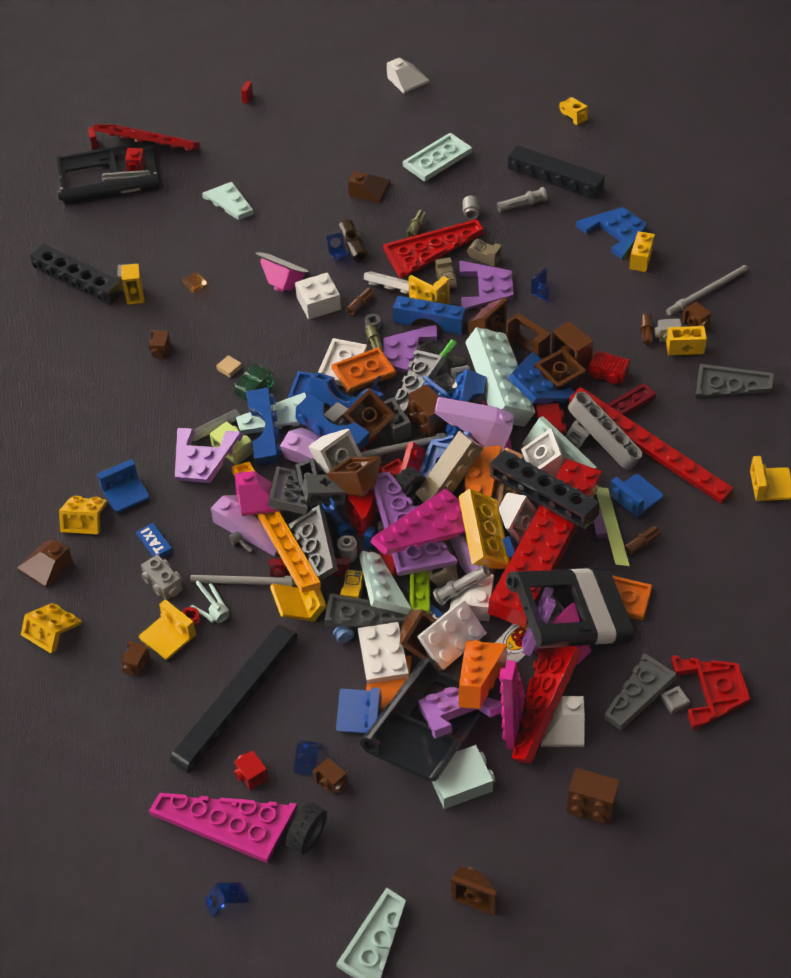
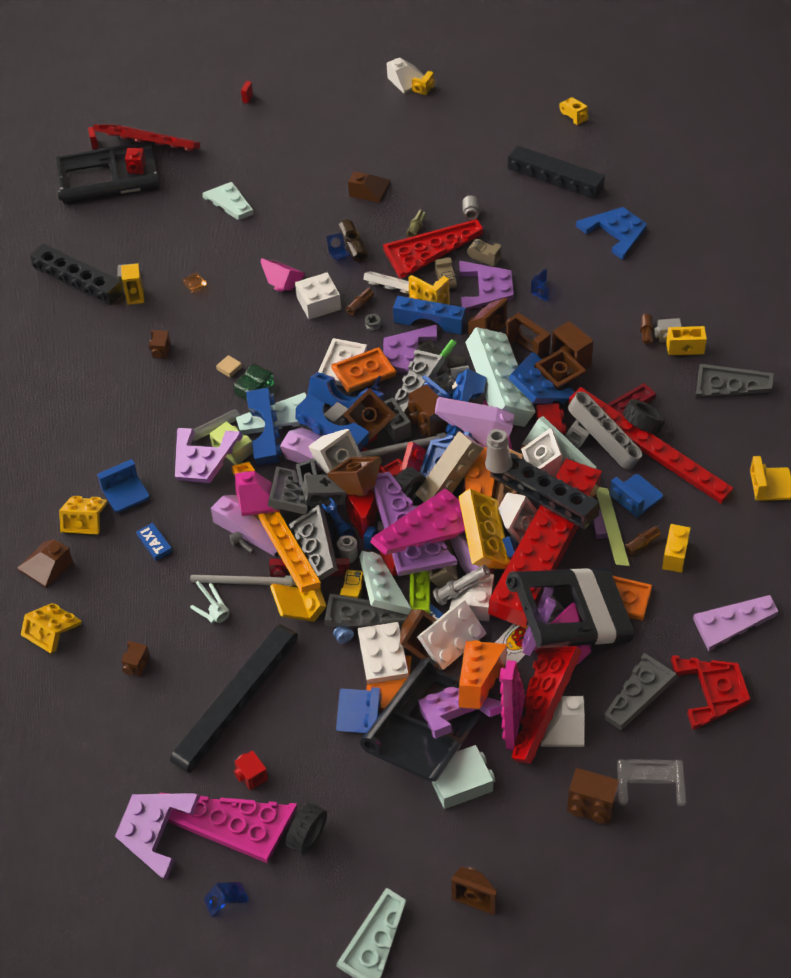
(123, 175): light grey axle -> none
(145, 823): none -> wing
(161, 577): light grey brick -> none
(169, 631): yellow bracket -> none
(193, 612): red bush -> none
(282, 262): white sticker -> none
(300, 384): blue tile -> none
(306, 757): clear blue bracket -> none
(330, 776): reddish brown brick -> none
(373, 337): olive axle -> none
(423, 85): none -> yellow bracket
(437, 157): light aqua plate -> none
(498, 454): none -> light grey plant
(529, 198): light grey pin -> none
(608, 367): red brick -> none
(641, 251): yellow brick -> none
(644, 416): none -> black tyre
(651, 772): none -> clear plate
(675, 699): light grey tile -> none
(676, 548): none -> yellow brick
(683, 303): light grey bar -> none
(696, 315): reddish brown brick -> none
(726, 622): none -> lavender wing

